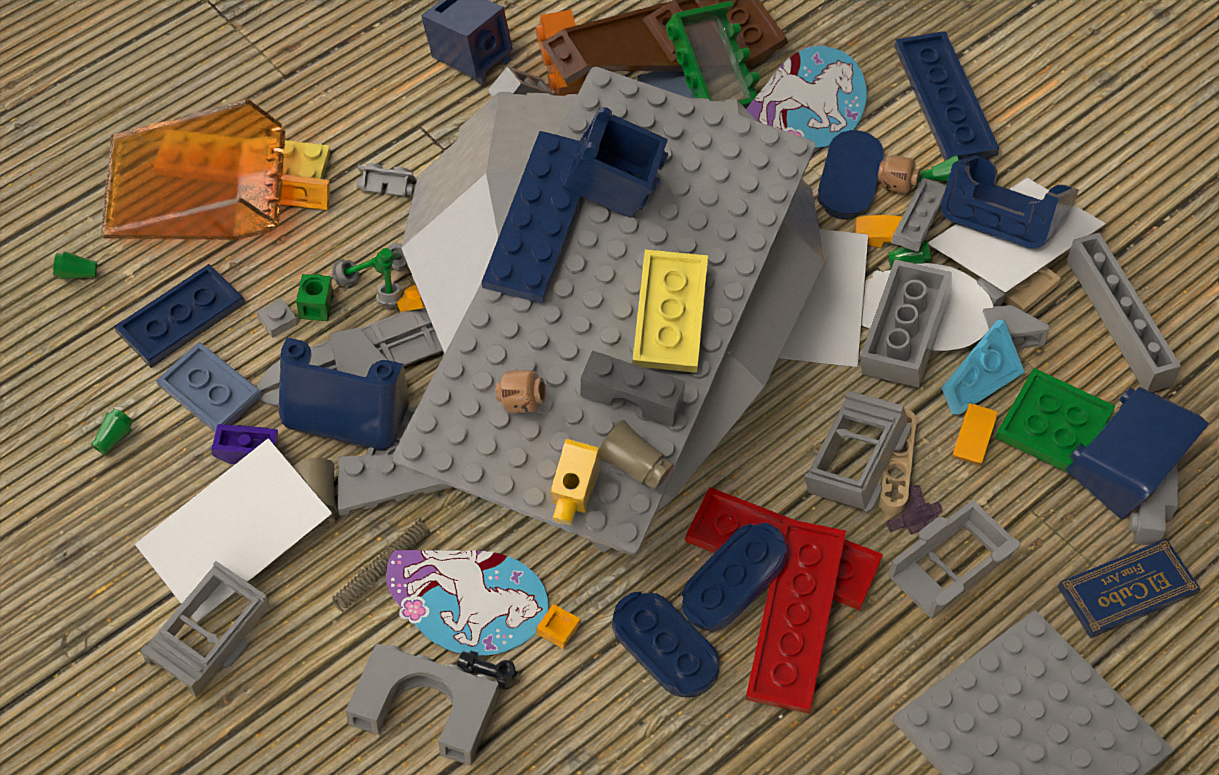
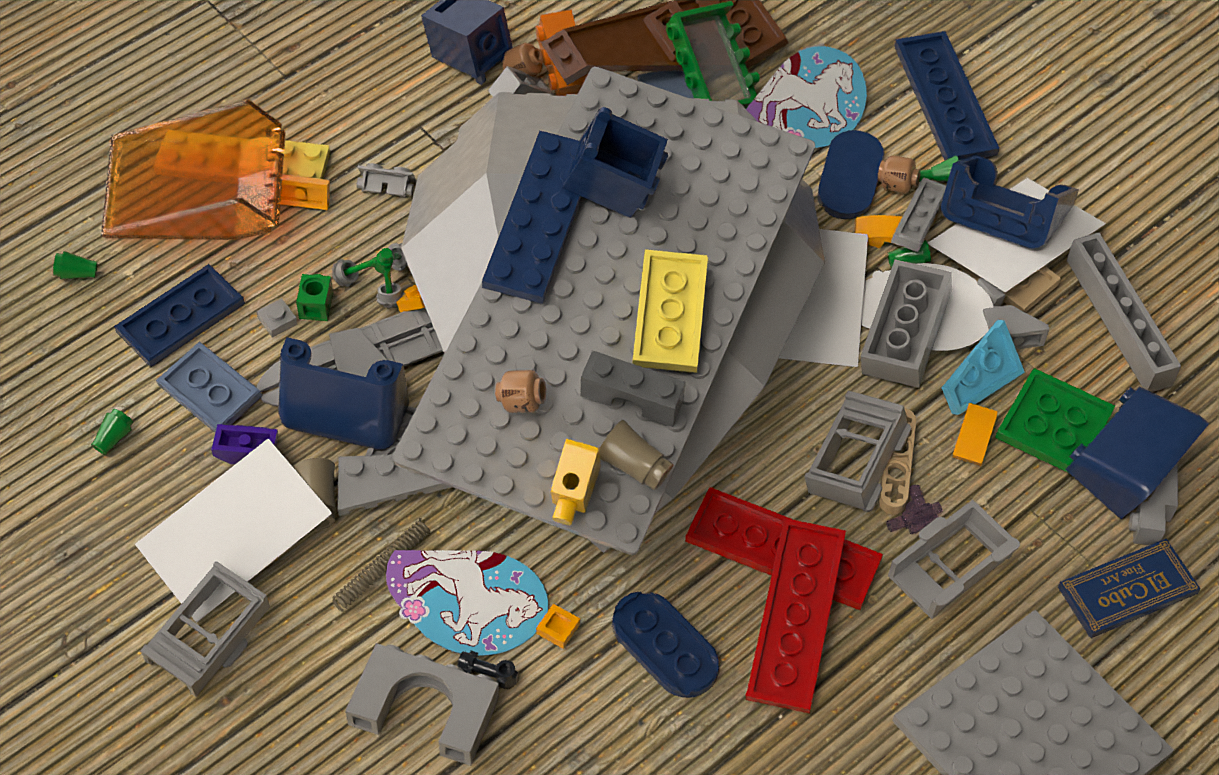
(524, 58): none -> medium nougat head
(734, 576): dark blue tile -> none

